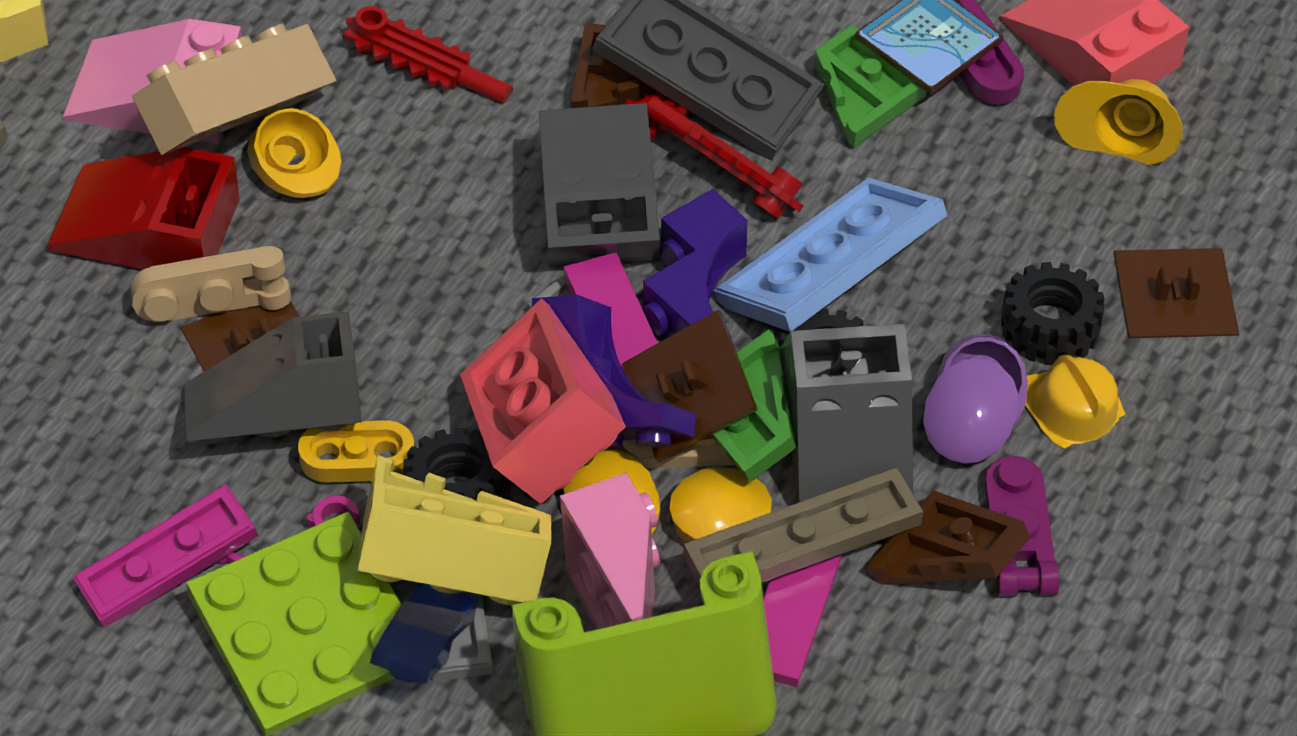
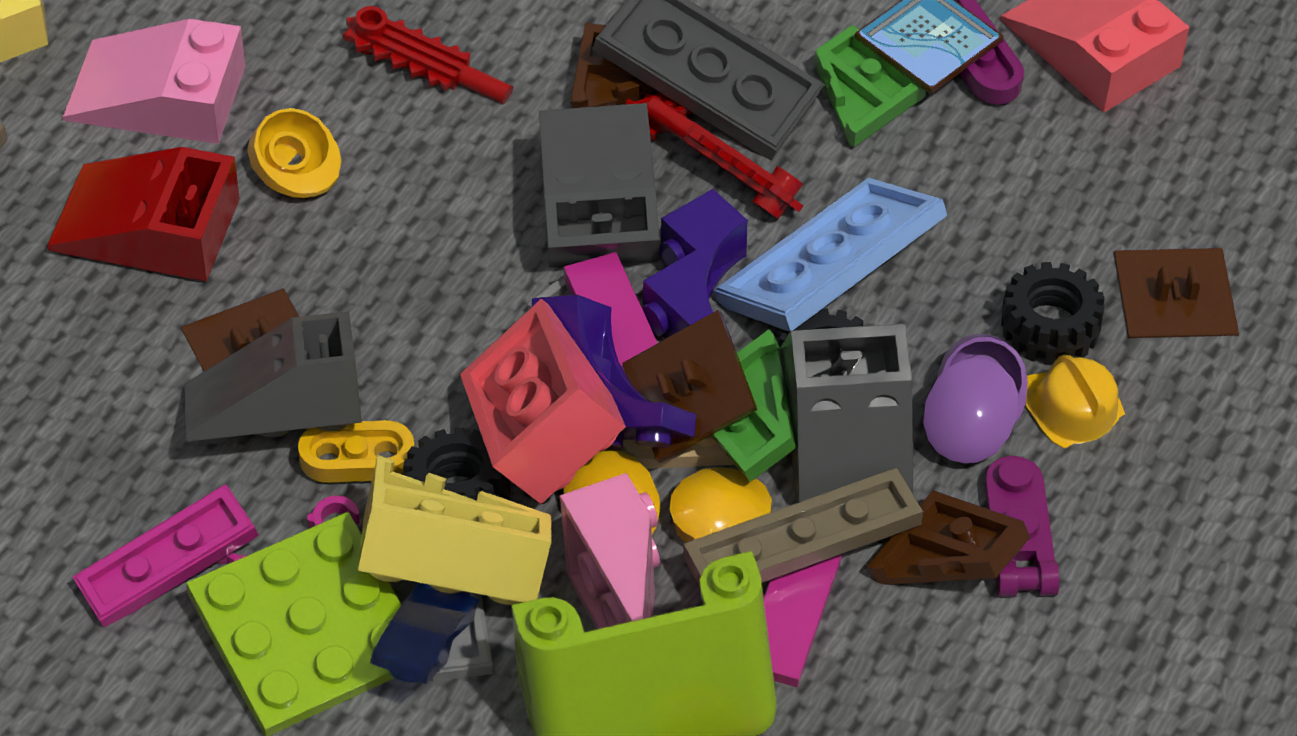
(211, 285): tan plate -> none
(232, 87): tan brick -> none
(1119, 120): yellow piece -> none

